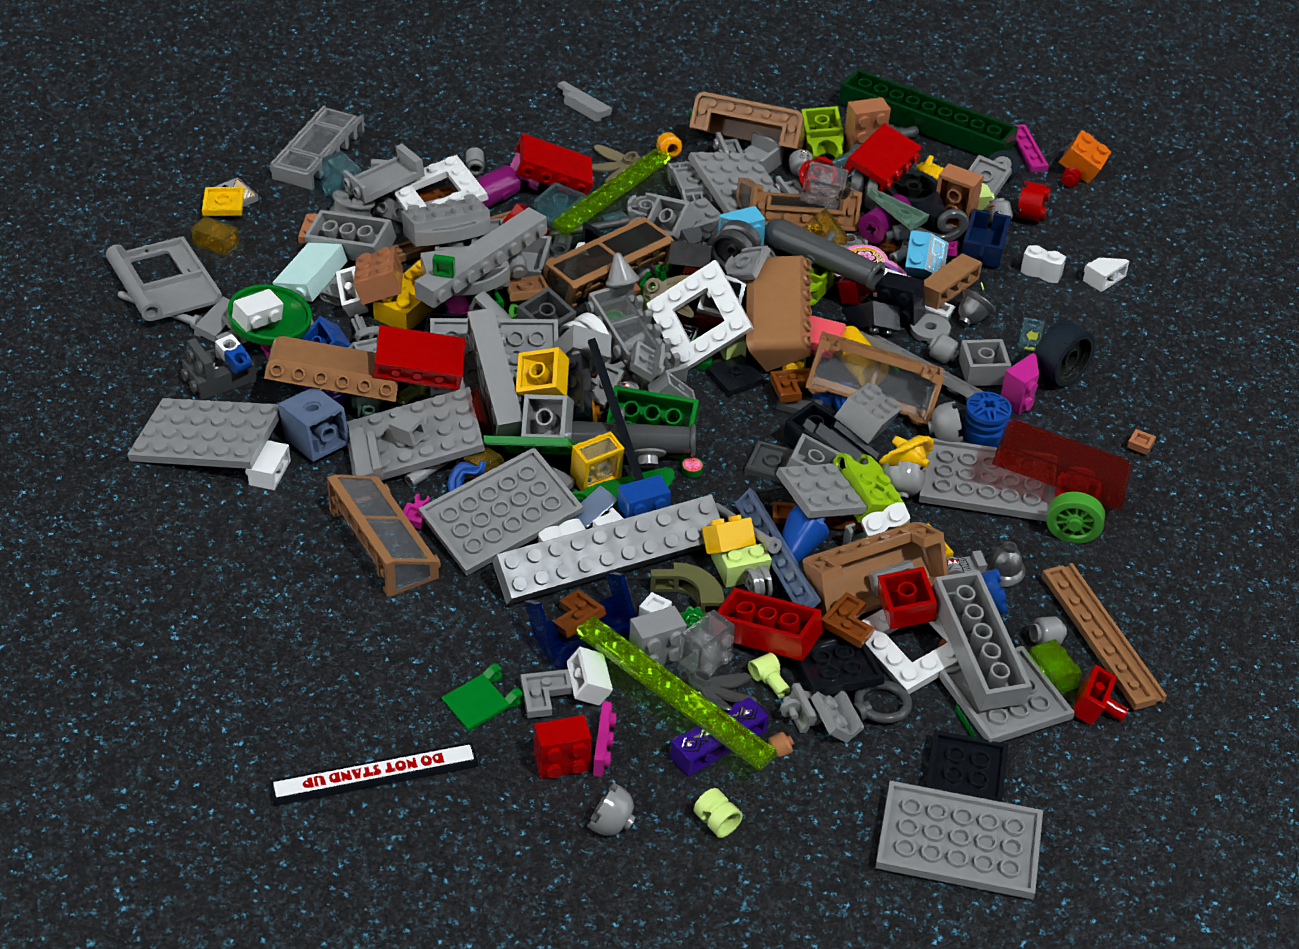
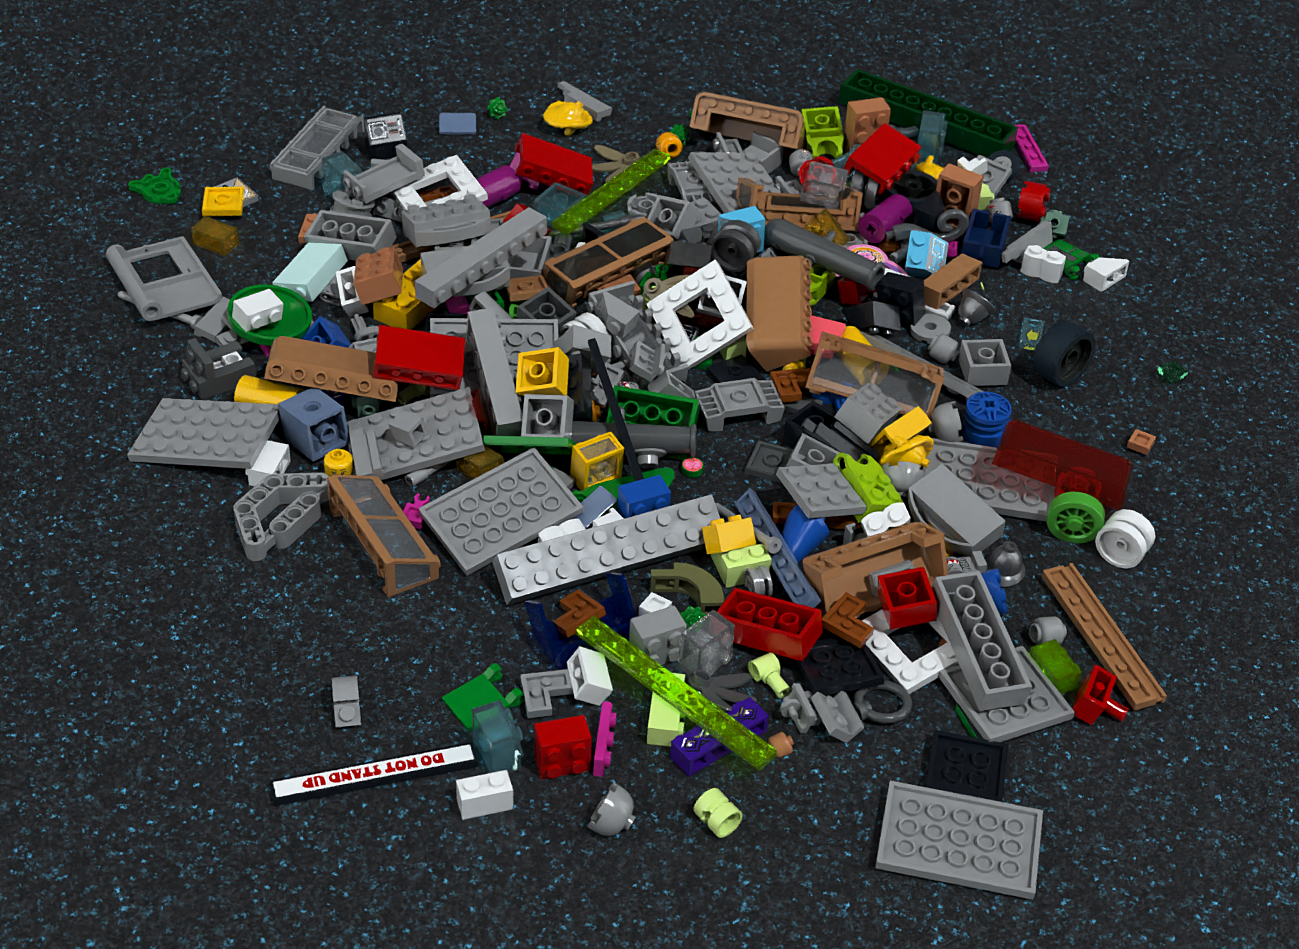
(158, 189): none -> green tile
(234, 356): blue leg -> none
(263, 391): none -> yellow piece
(300, 490): none -> light grey piece
(338, 462): none -> yellow head
(346, 701): none -> light grey brick
(383, 134): none -> black slope
(443, 266): green tile -> none
(457, 124): none -> sand blue slope
(461, 470): blue piece -> none
(475, 160): light grey brick -> none
(484, 794): none -> white brick
(497, 108): none -> green plant
(497, 737): none -> clear light blue brick
(517, 266): light grey brick -> none
(568, 116): none -> yellow piece
(617, 315): none -> light grey slope
(621, 273): light grey hat -> none
(664, 720): none -> yellowish green brick
(681, 132): none -> green plant
(739, 399): none -> light grey plate
(748, 263): light grey tile -> none
(905, 427): none -> yellow brick
(906, 214): sand green wing -> none
(932, 135): none -> clear light blue brick
(955, 511): none -> light grey piece
(974, 165): none -> white panel
(1021, 384): dark pink slope -> none
(1040, 236): none -> light grey piece
(1061, 220): none -> sand green brick
(1073, 256): none -> green flag
(1083, 159): orange brick -> none
(1125, 538): none -> white wheel
(1172, 372): none -> clear green plate

